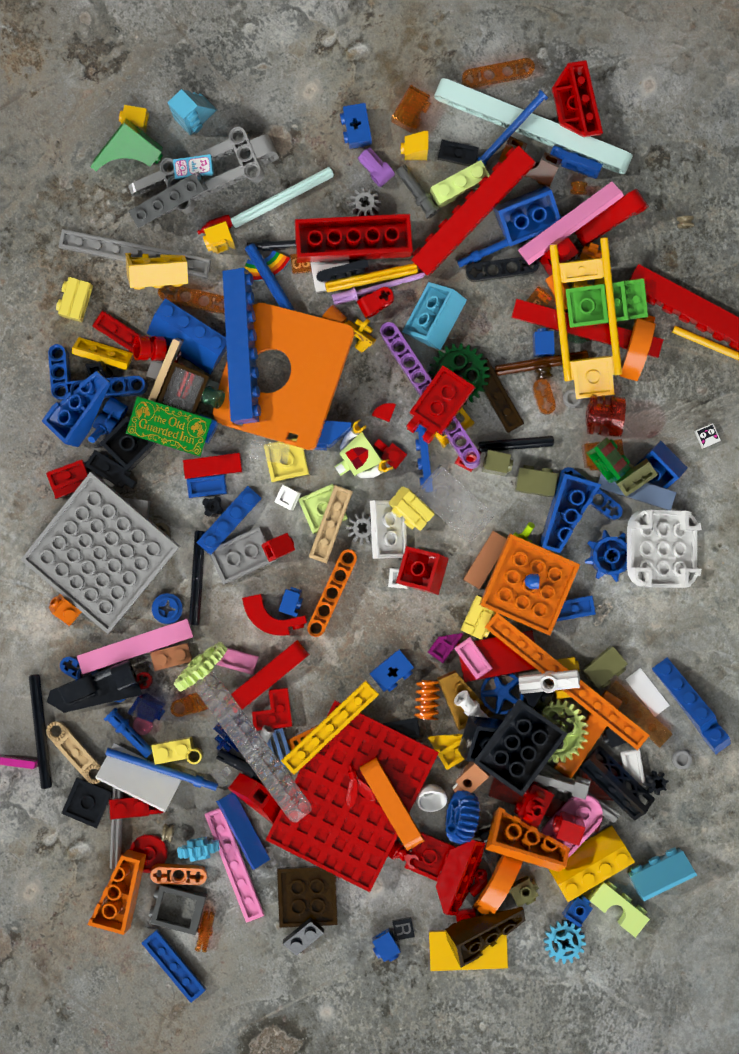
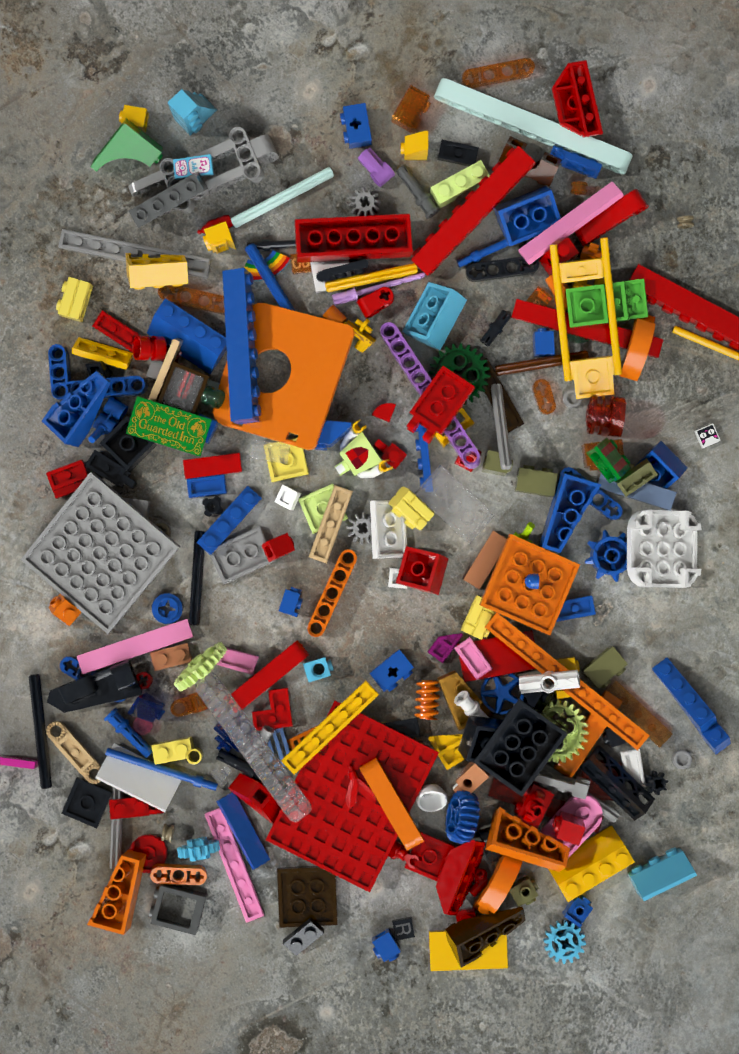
(173, 966): blue plate -> none
(205, 931): clear orange pin -> none
(259, 616): red arch -> none
(309, 669): none -> medium azure brick
(495, 328): none -> black pin
(501, 427): none -> light grey axle
(513, 127): blue bar -> none
(519, 443): black axle -> none
(544, 373): dark brown bush -> none
(632, 918): yellowish green arch -> none
(647, 692): white sticker -> none

